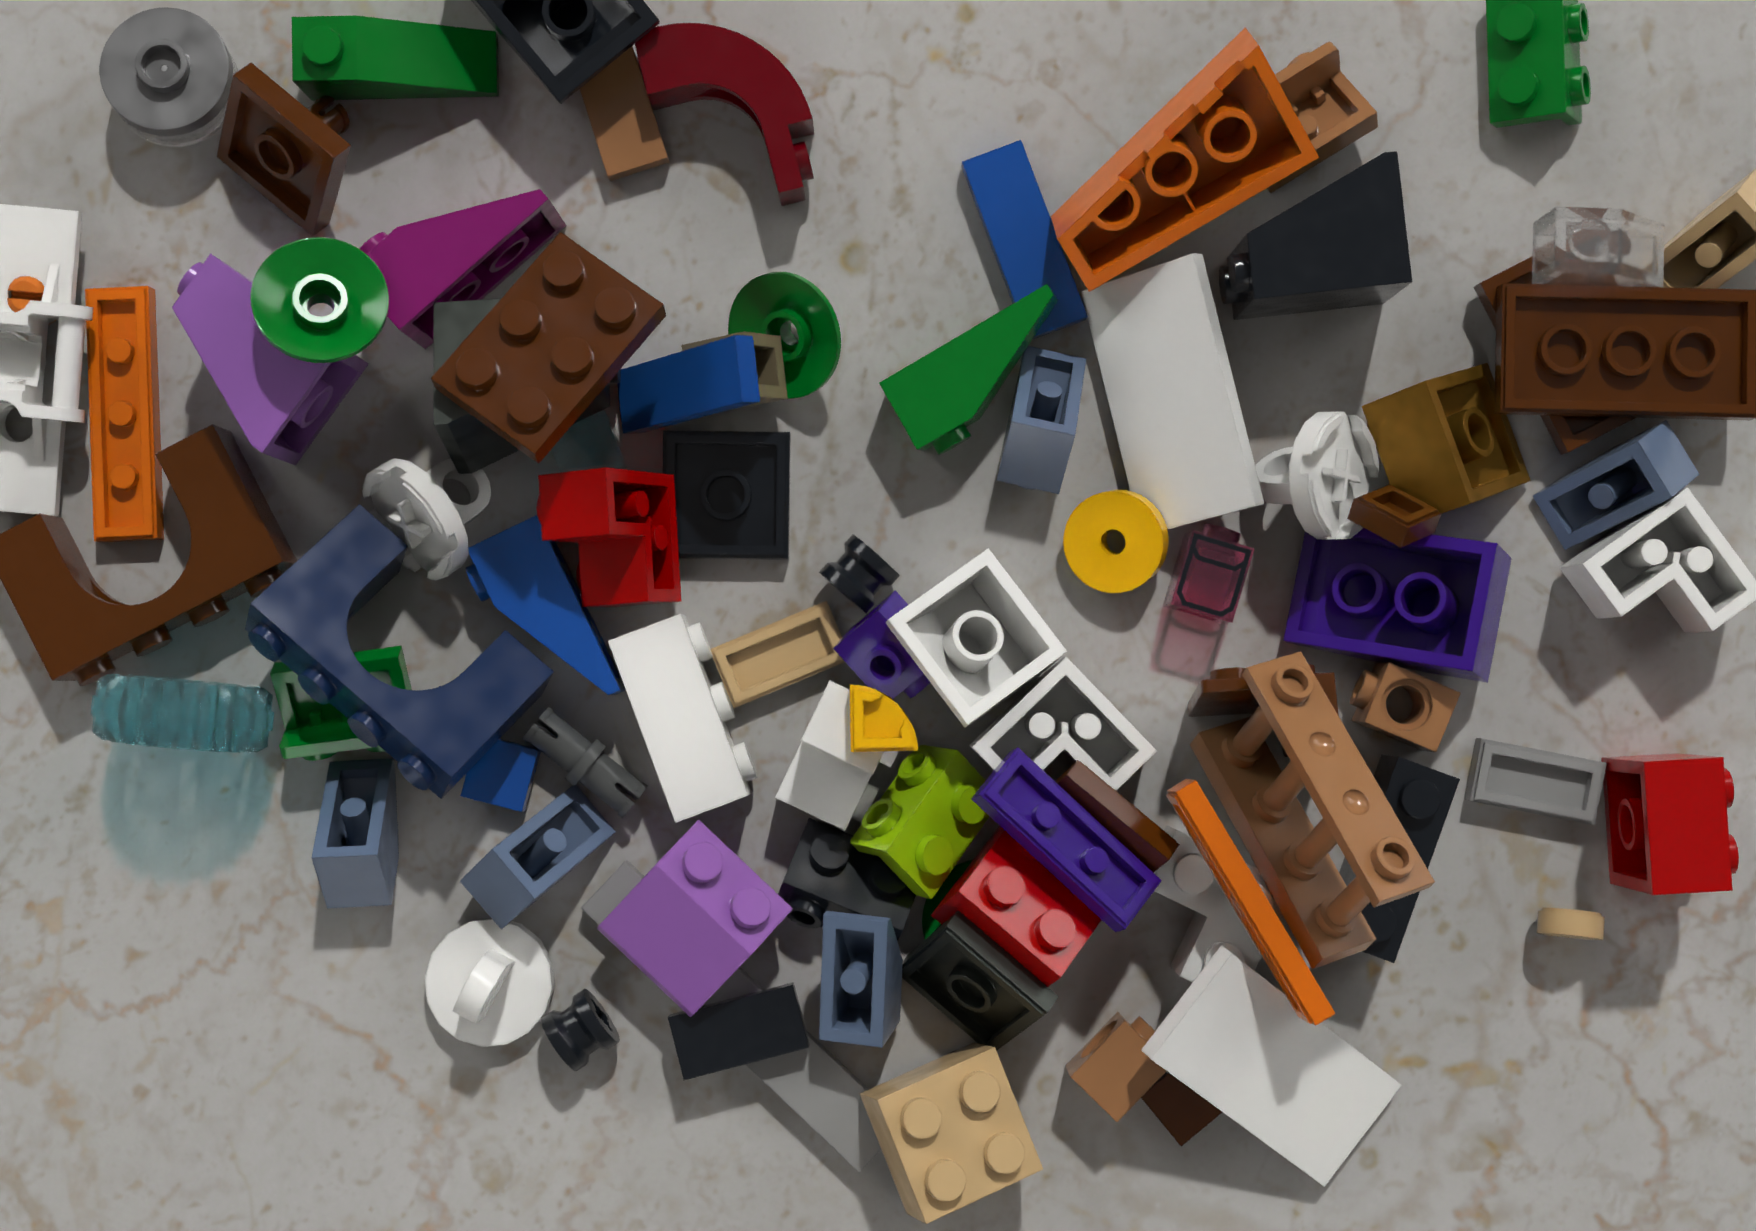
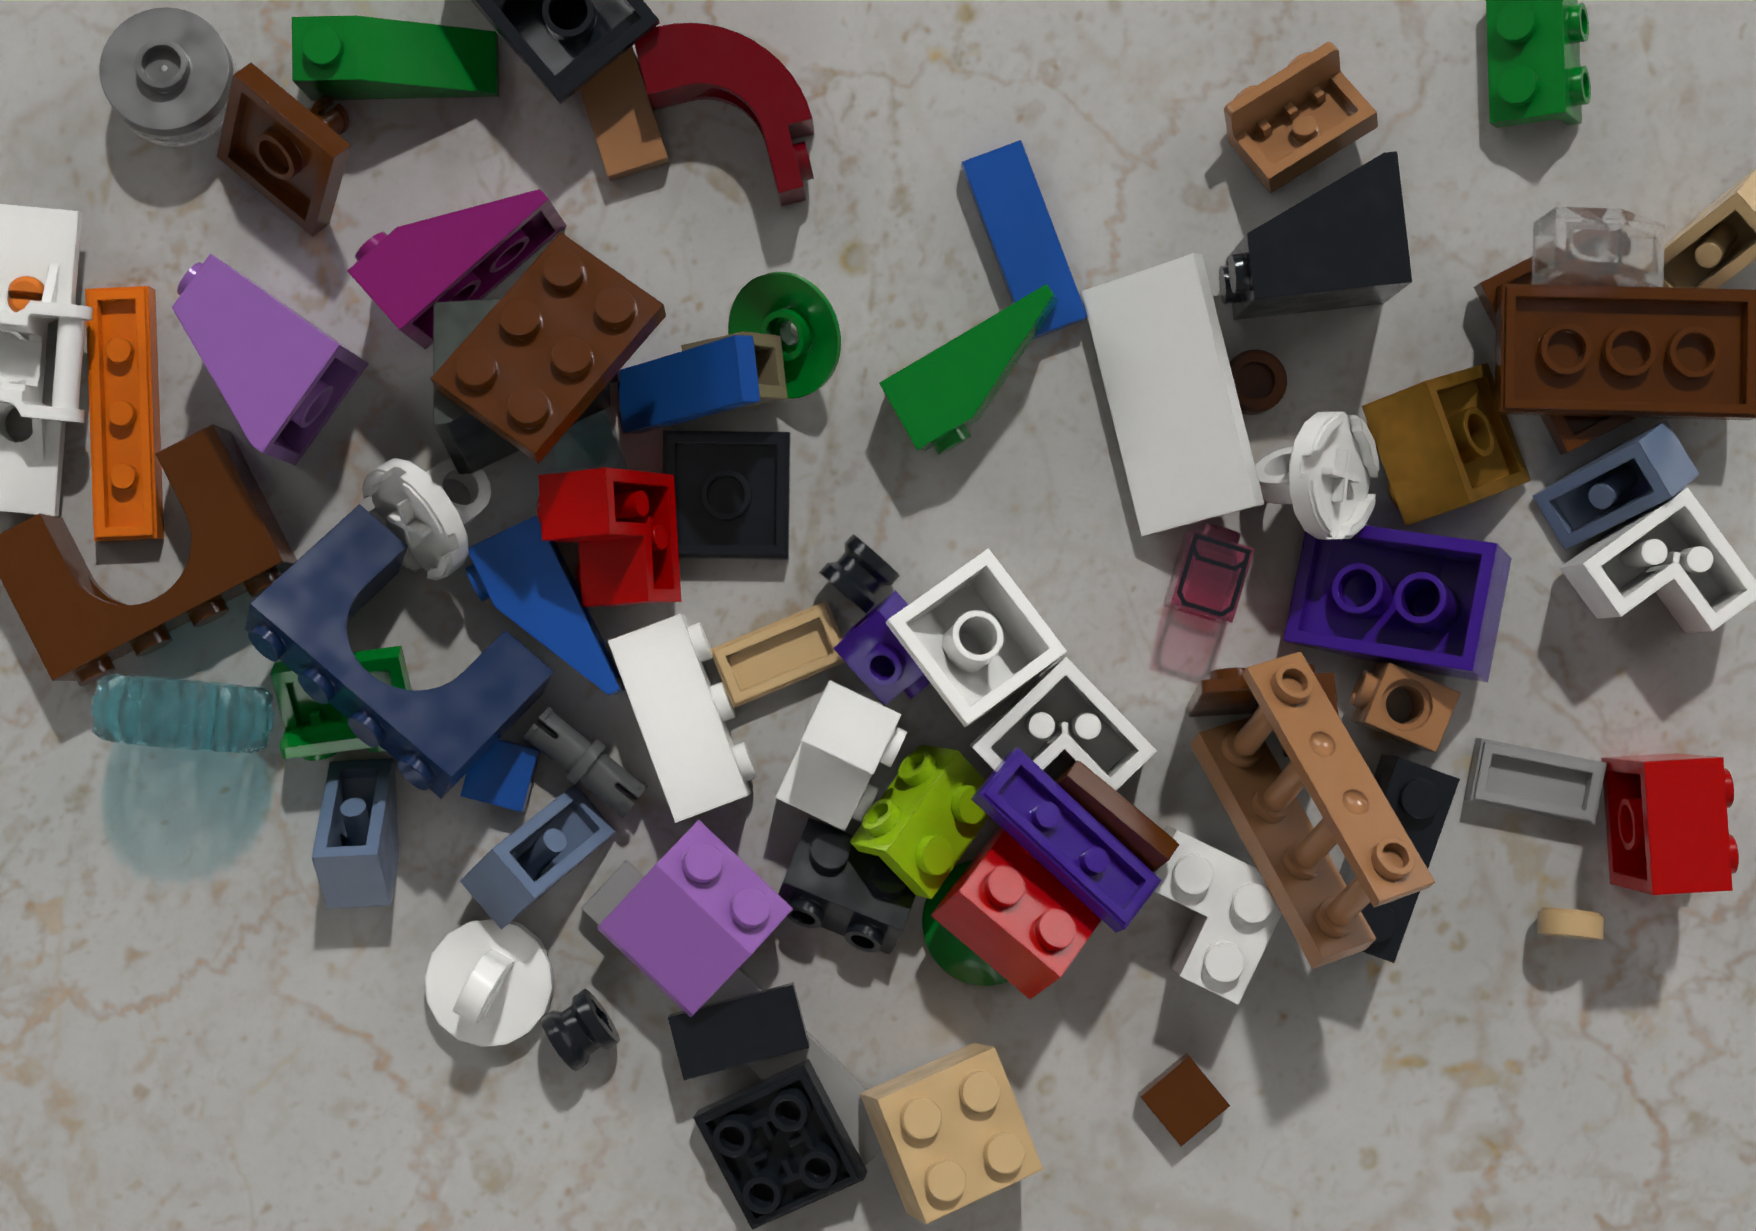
(316, 273): green dish -> none
(780, 1144): none -> black tile
(859, 979): sand blue slope -> none
(878, 722): yellow tile -> none
(976, 983): pearl dark grey tile -> none
(1042, 420): sand blue slope -> none
(1087, 541): yellow piece -> none
(1114, 1067): medium nougat brick -> none
(1187, 165): orange wedge -> none
(1249, 902): orange tile -> none
(1258, 380): none -> reddish brown tile
(1269, 1069): white tile -> none
(1394, 515): reddish brown tile -> none

